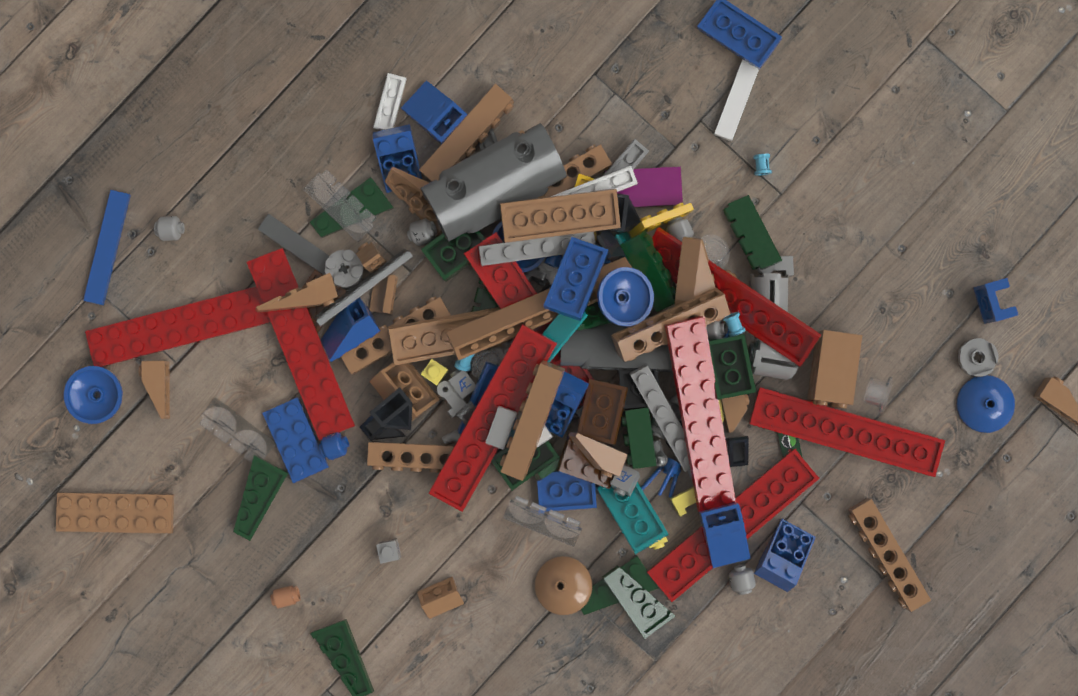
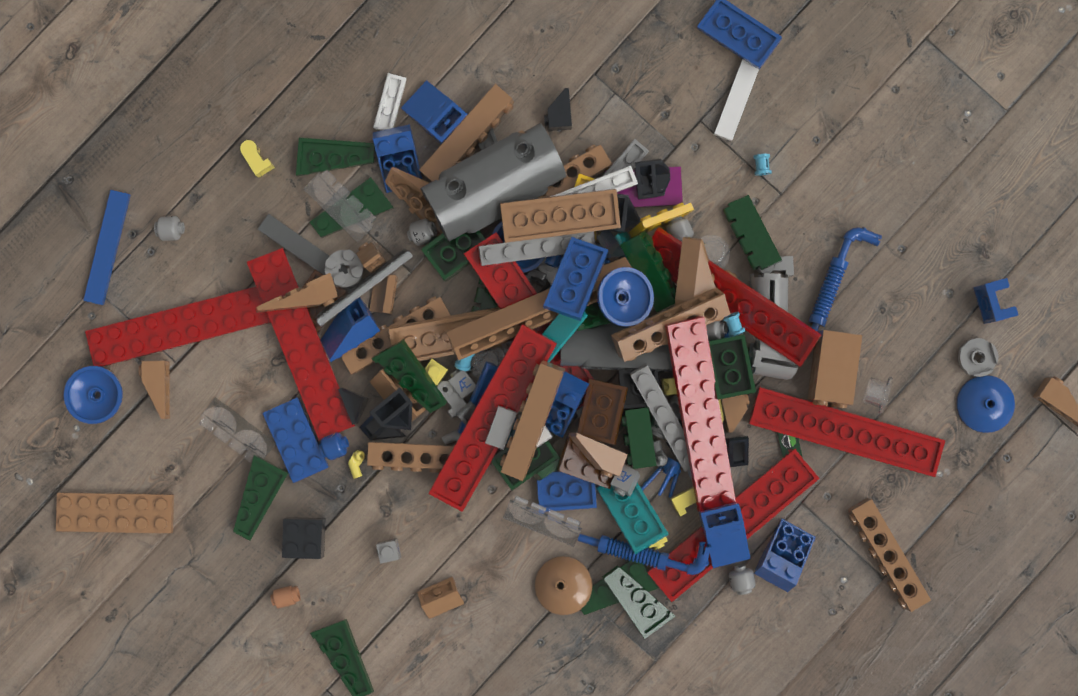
(252, 155): none -> light yellow leg
(303, 538): none -> black brick
(330, 155): none -> dark green wing
(354, 404): none -> black slope
(354, 463): none -> light yellow arm
(407, 369): none -> dark green wing
(559, 113): none -> black slope
(647, 556): none -> blue piece
(652, 178): none -> black slope
(668, 387): none -> light yellow leg
(834, 275): none -> blue piece

